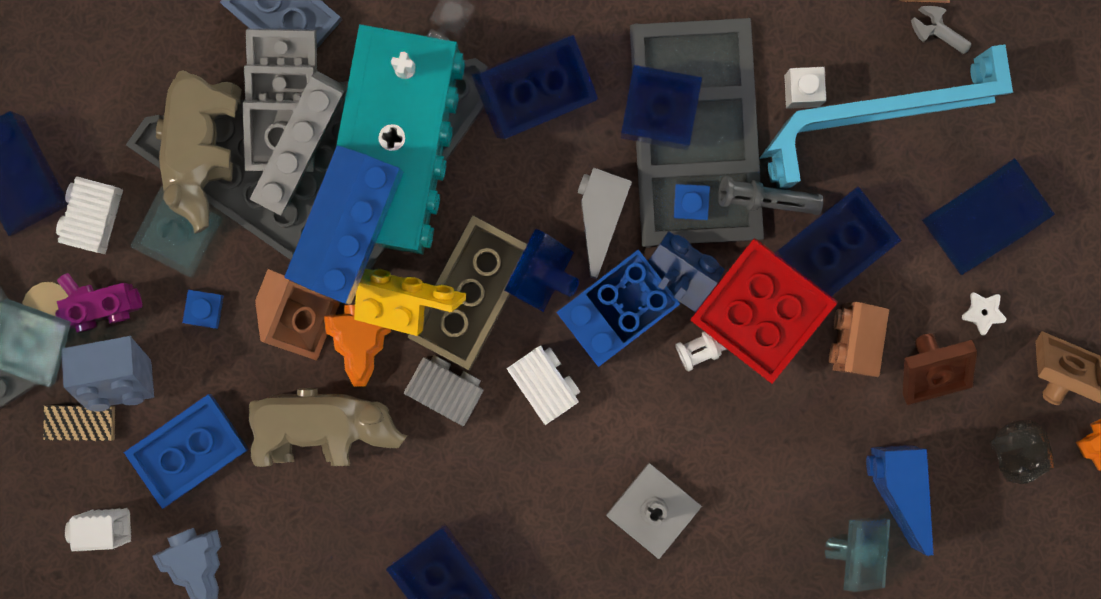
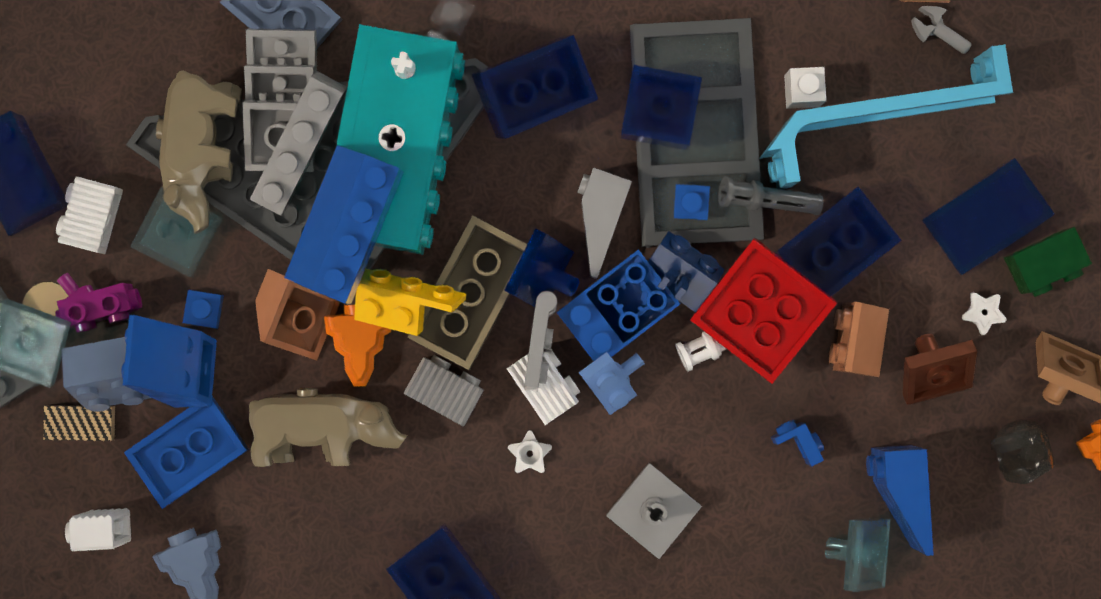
(169, 362): none -> blue slope
(520, 450): none -> white plate
(540, 339): none -> light grey plate
(611, 380): none -> medium blue plate
(808, 443): none -> blue bracket
(1048, 261): none -> dark green brick

